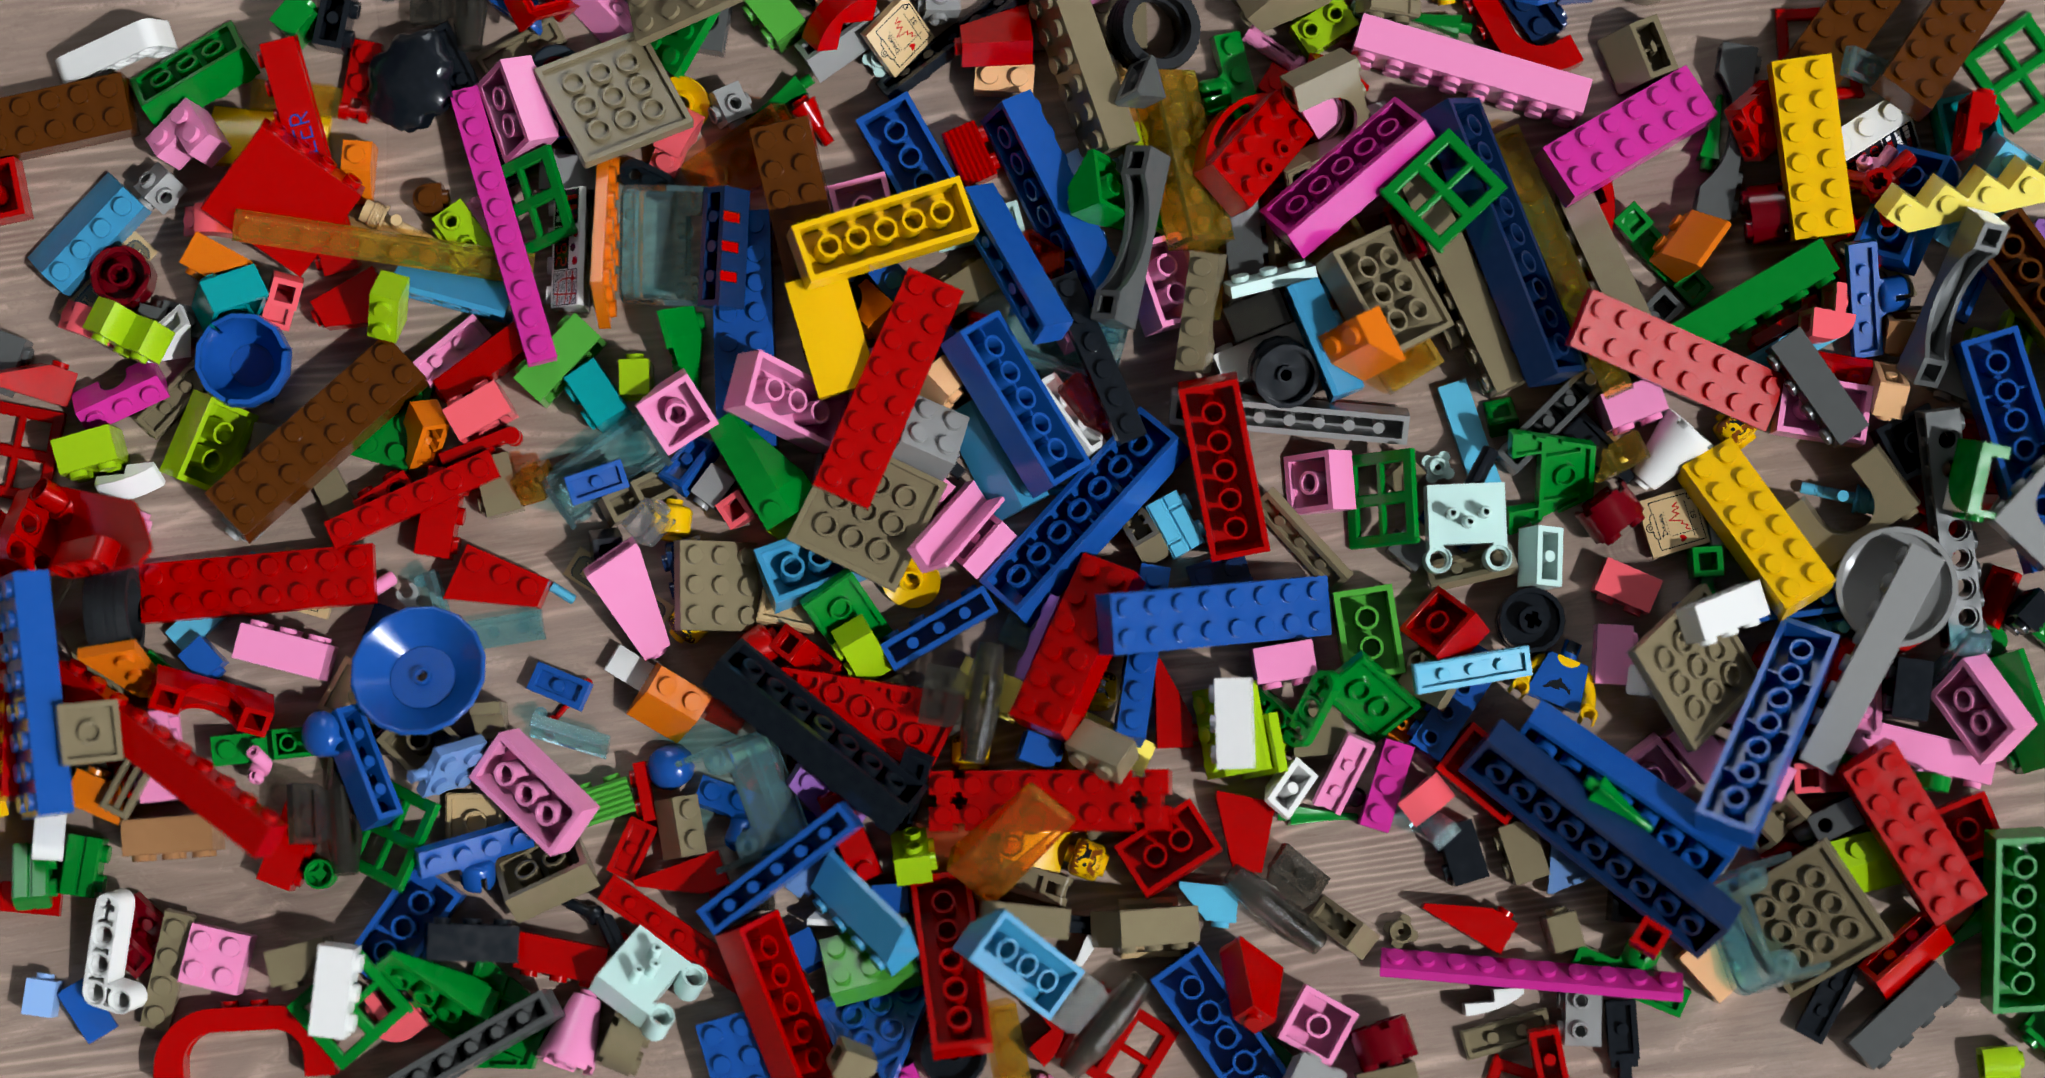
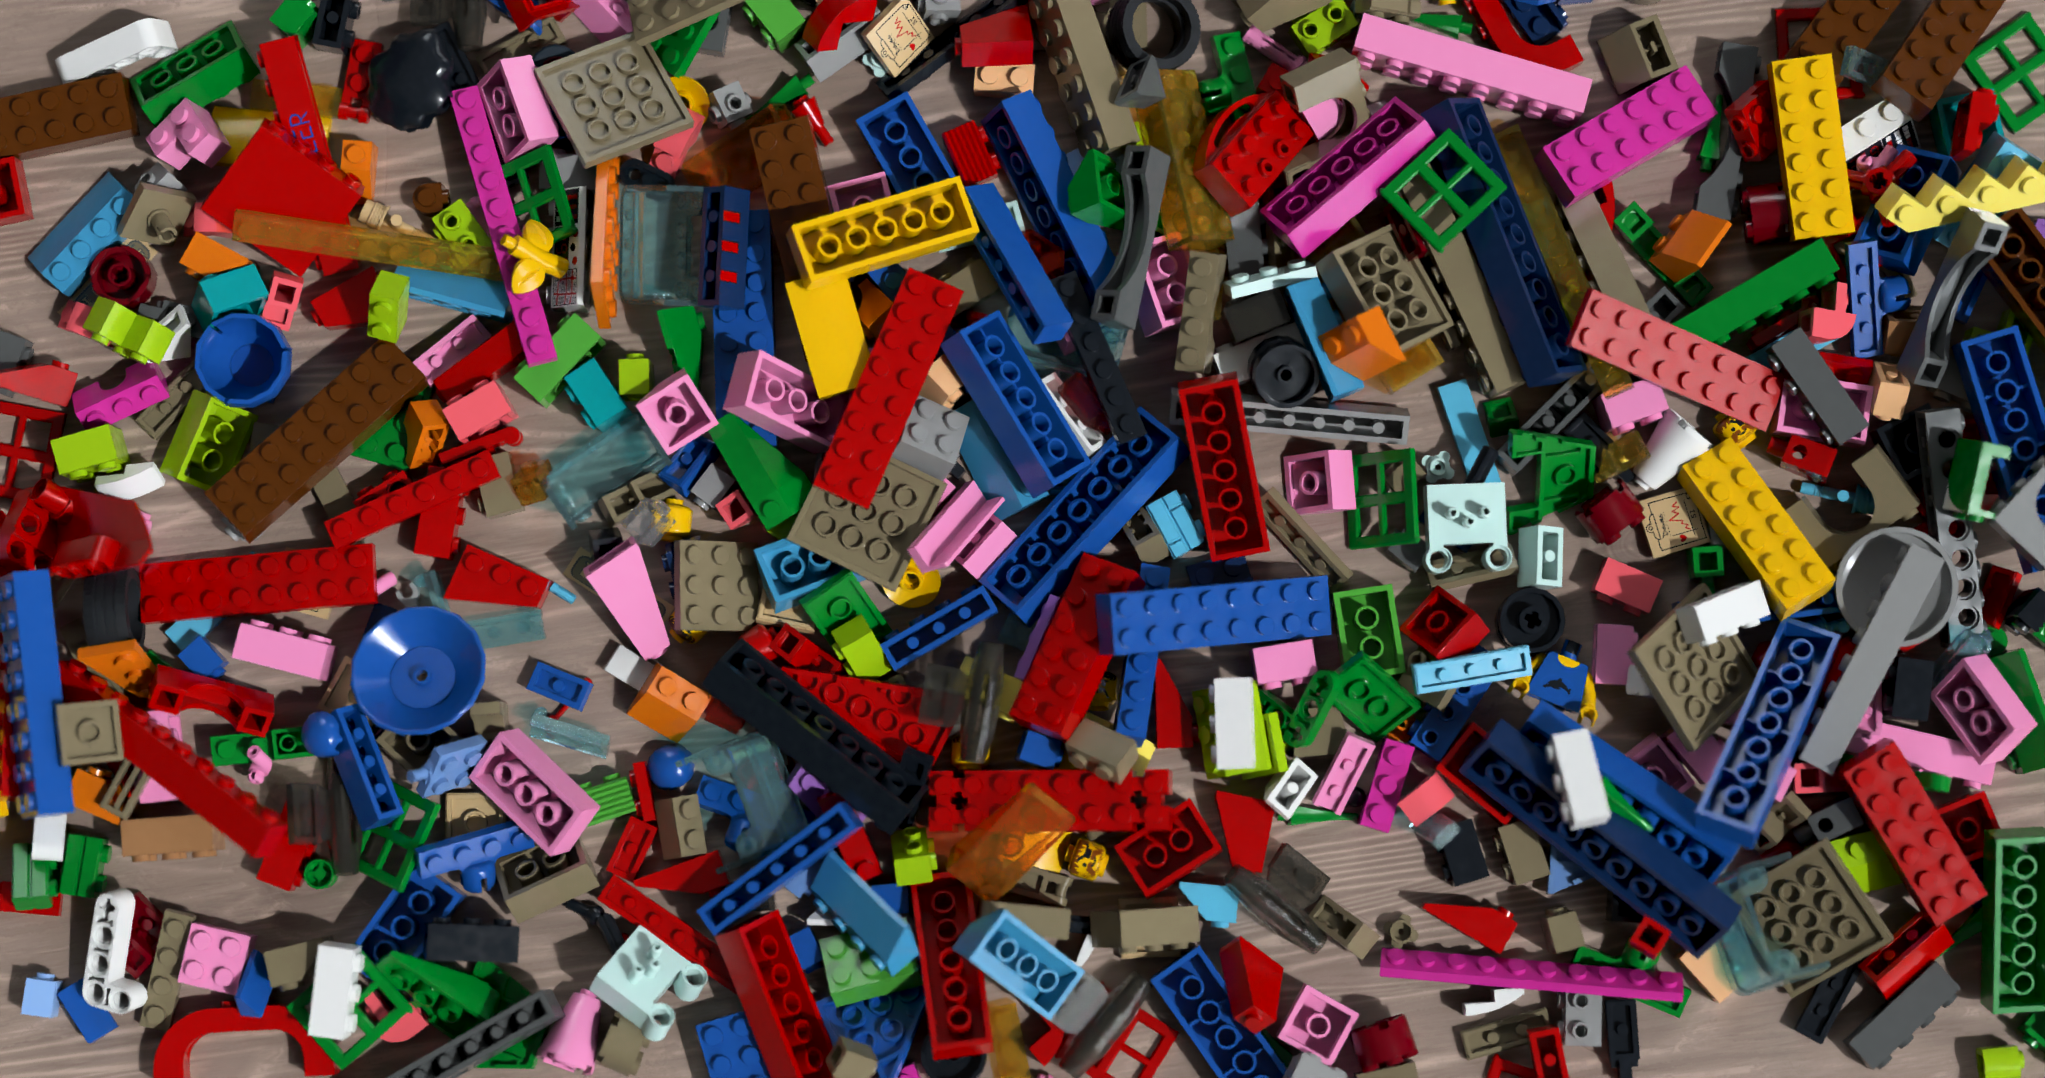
(156, 214): none -> dark tan tile
(254, 987): none -> blue slope
(533, 257): none -> yellow plant
(560, 958): red brick -> none
(596, 482): blue plate -> none
(1577, 779): none -> white brick
(1816, 461): none -> red torso

